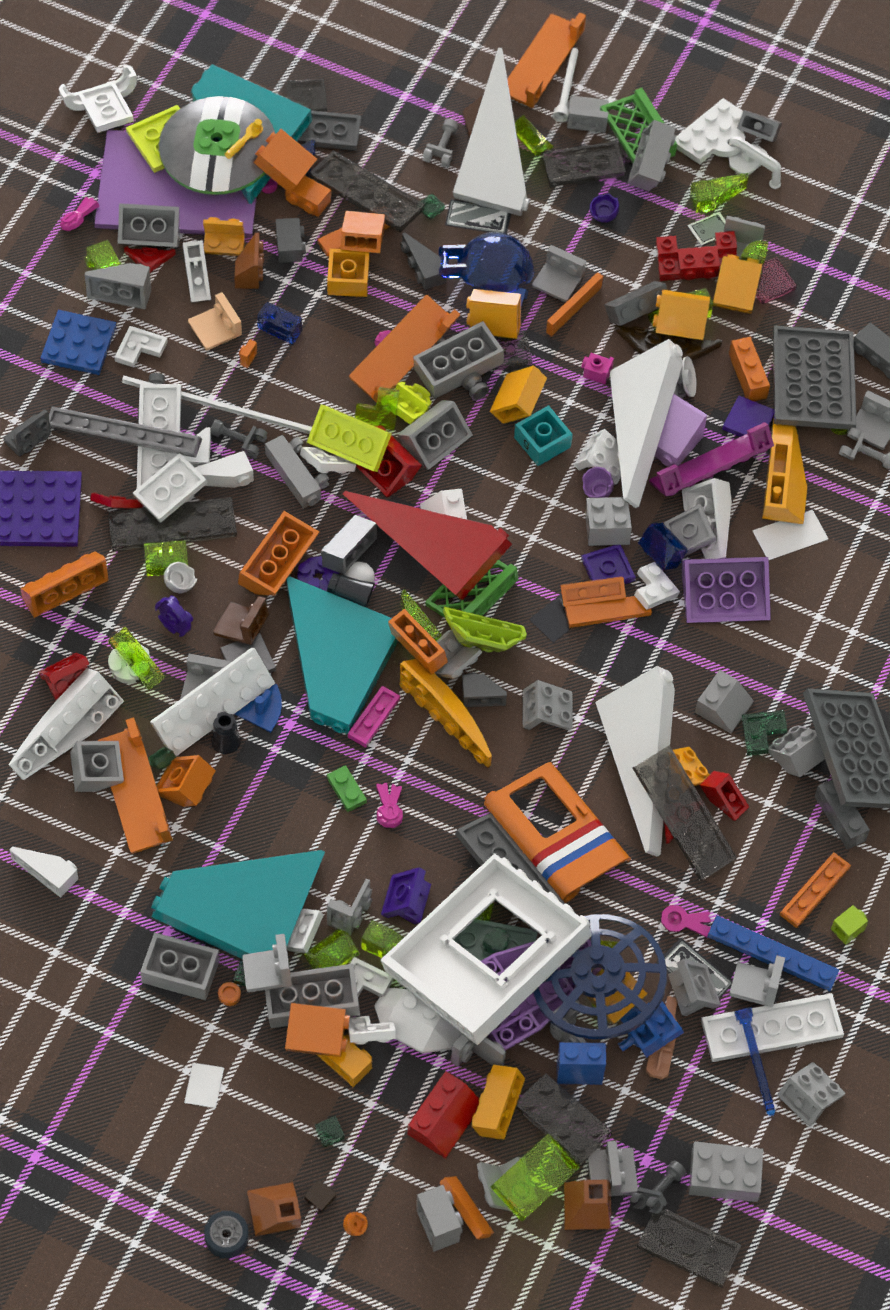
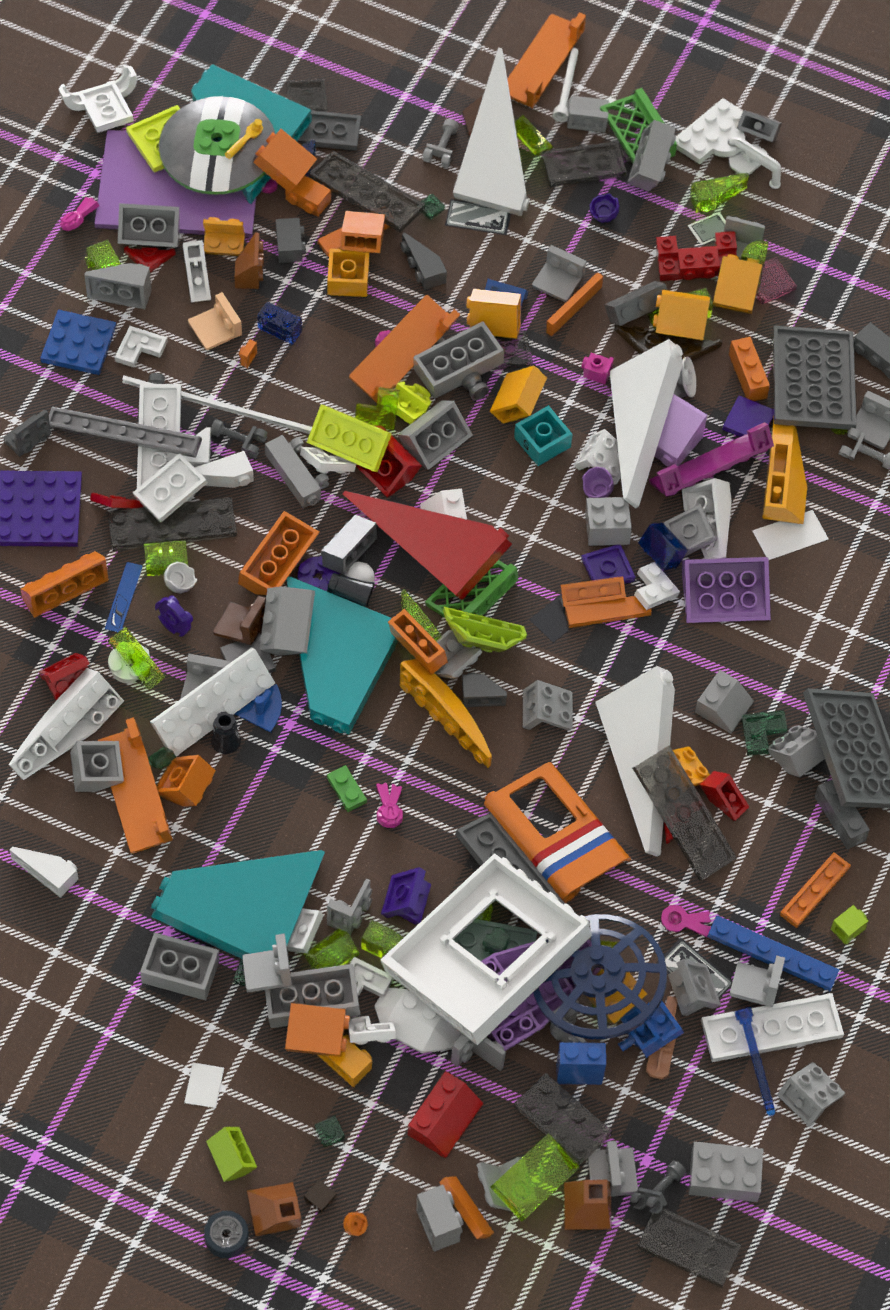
(123, 597): none -> blue sticker
(229, 994): orange tile -> none
(231, 1153): none -> lime brick
(287, 621): none -> light grey slope
(373, 716): dark pink plate -> none
(489, 262): clear blue windscreen -> none
(498, 1102): light orange brick -> none

